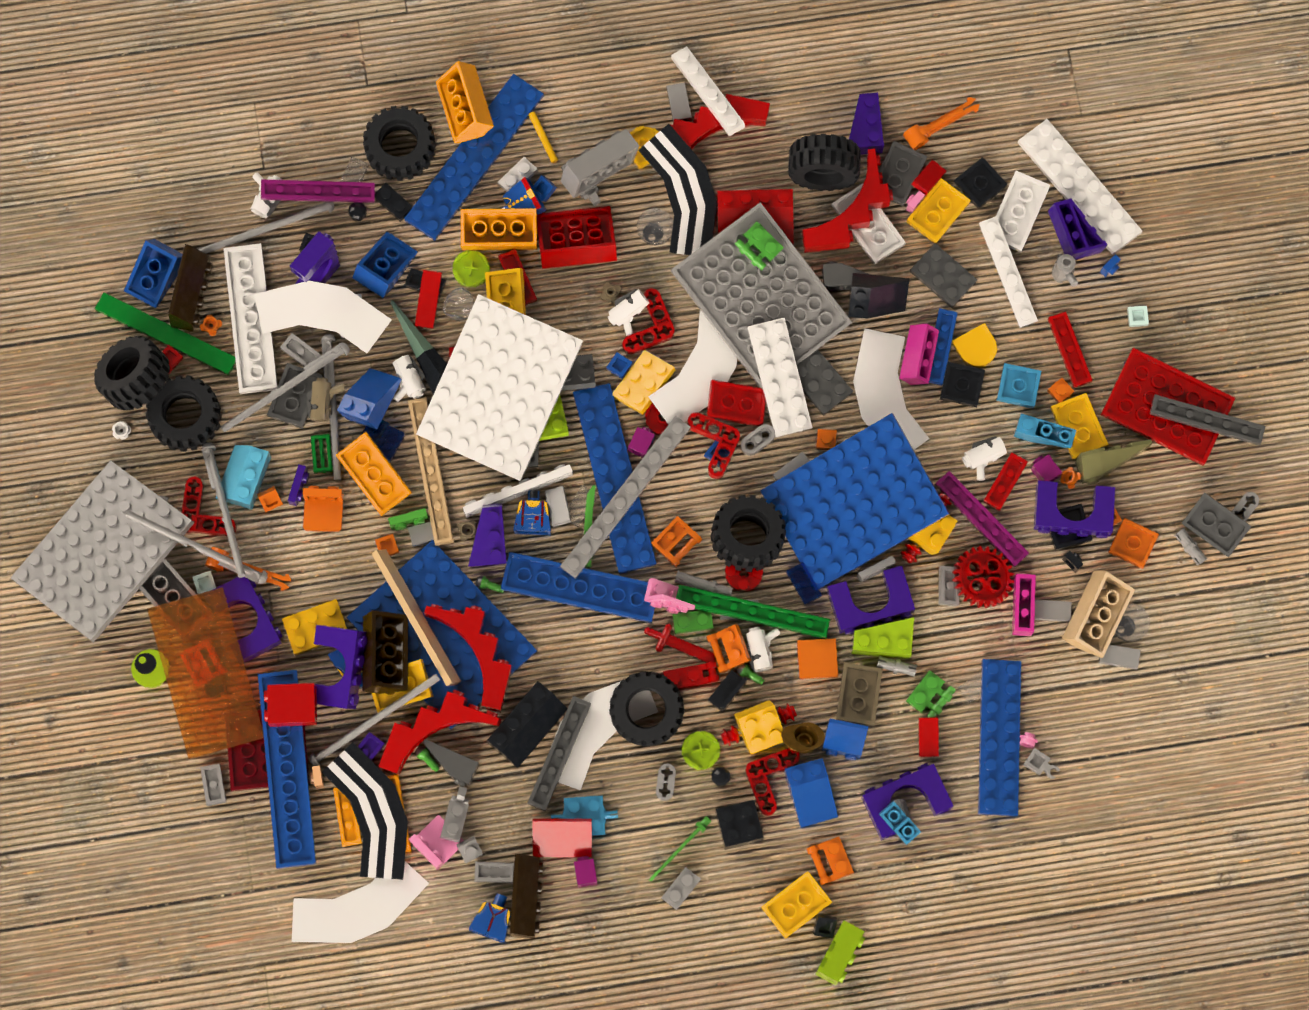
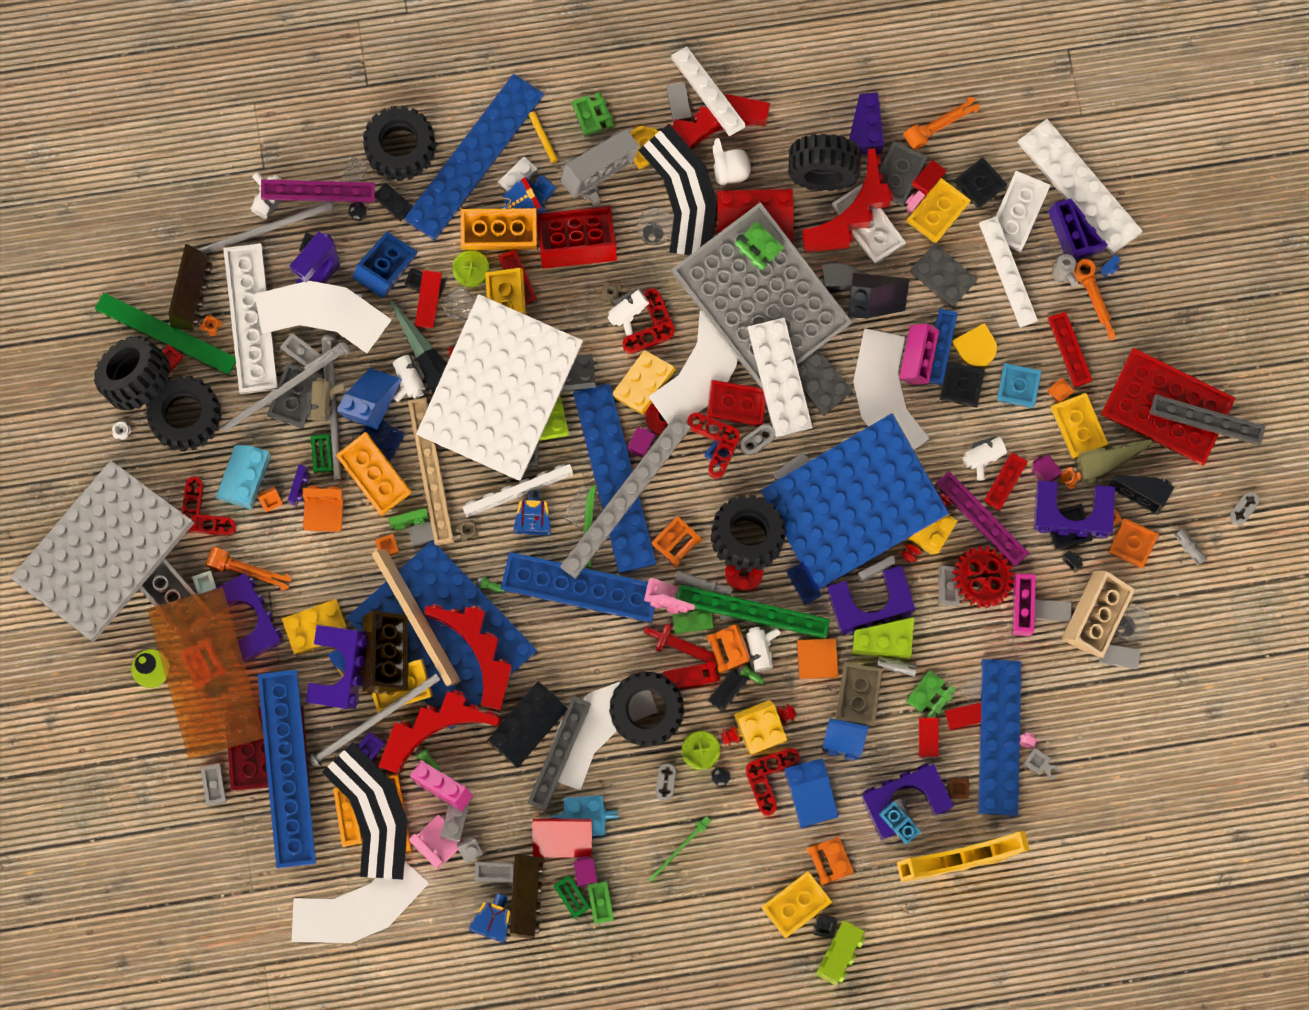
(153, 272): blue slope -> none
(215, 481): light grey bar -> none
(224, 561): light grey bar -> none
(291, 704): red brick -> none
(316, 777): light nougat plate -> none
(441, 786): none -> dark pink brick
(457, 766): dark grey slope -> none
(464, 102): light orange slope -> none
(489, 540): dark purple wedge -> none
(558, 506): light grey tile -> none
(580, 910): none -> green tile
(587, 116): none -> bright green plate
(600, 902): none -> bright green plate
(619, 365): blue plate -> none
(681, 888): light grey plate -> none
(730, 166): none -> white piece
(739, 825): black brick -> none
(803, 737): pearl gold piece -> none
(826, 439): orange plate -> none
(959, 788): none -> reddish brown plate
(963, 716): none -> red tile
(963, 858): none -> yellow arch
(1043, 432): dark azure slope -> none
(1090, 283): none -> orange piece
(1137, 316): light aqua plate -> none
(1145, 491): none -> black slope
(1216, 524): dark grey plate -> none

